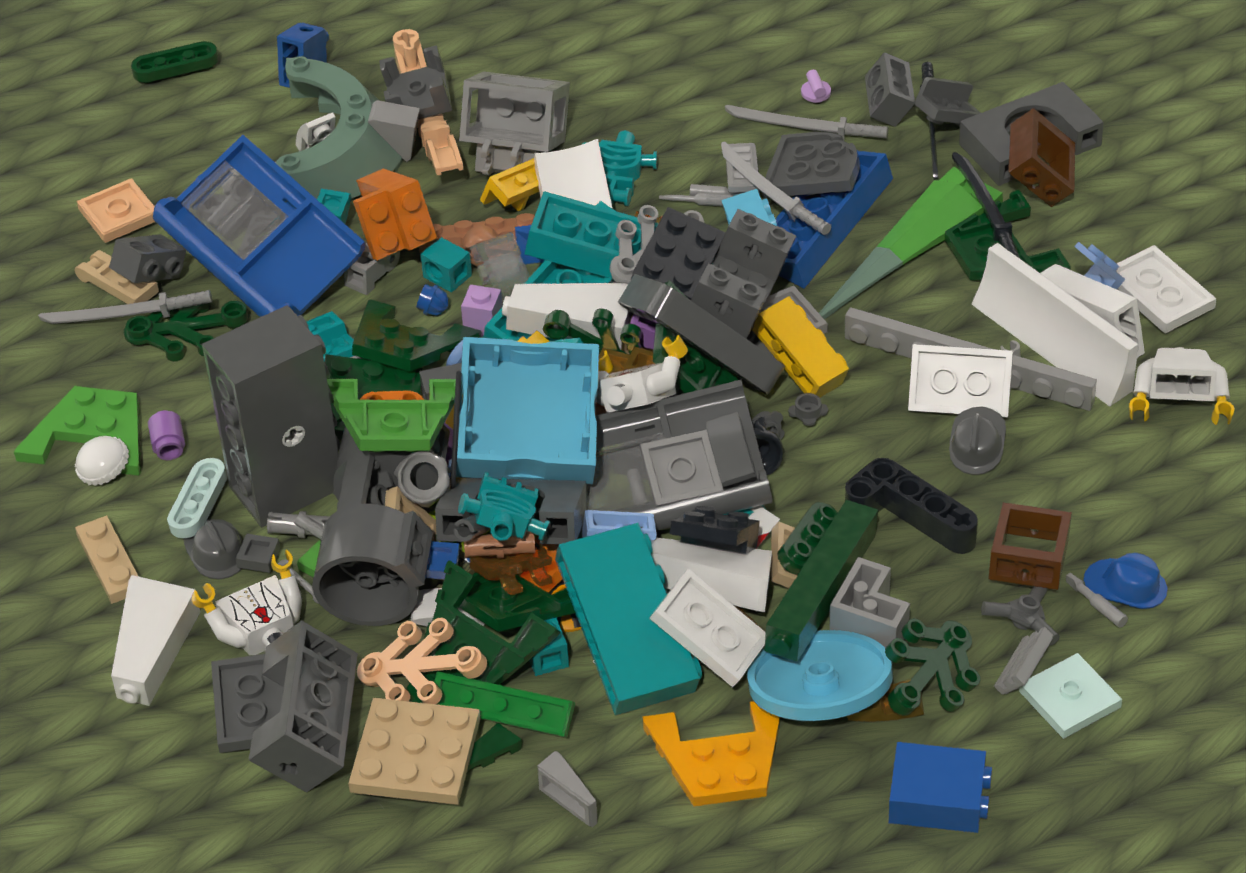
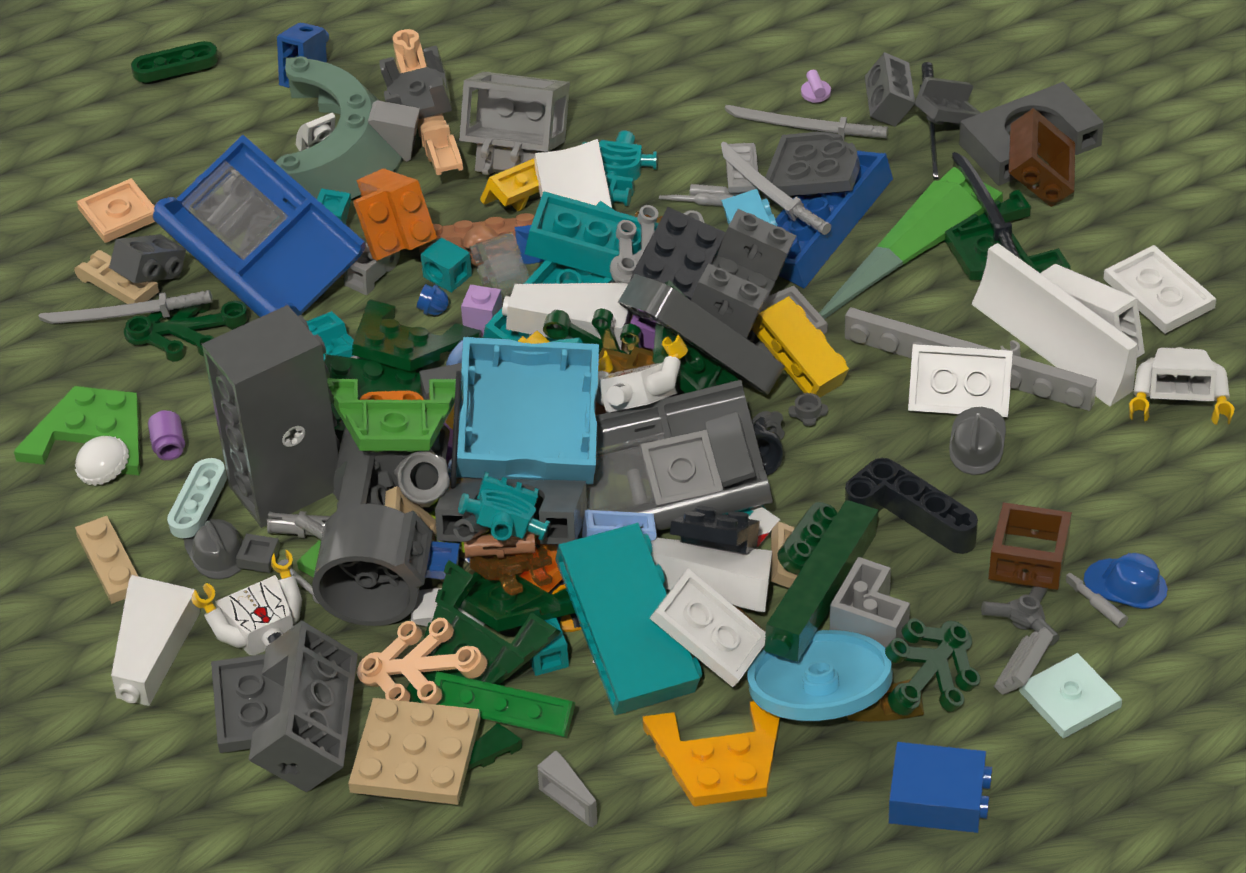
(1103, 269): medium blue bracket -> none

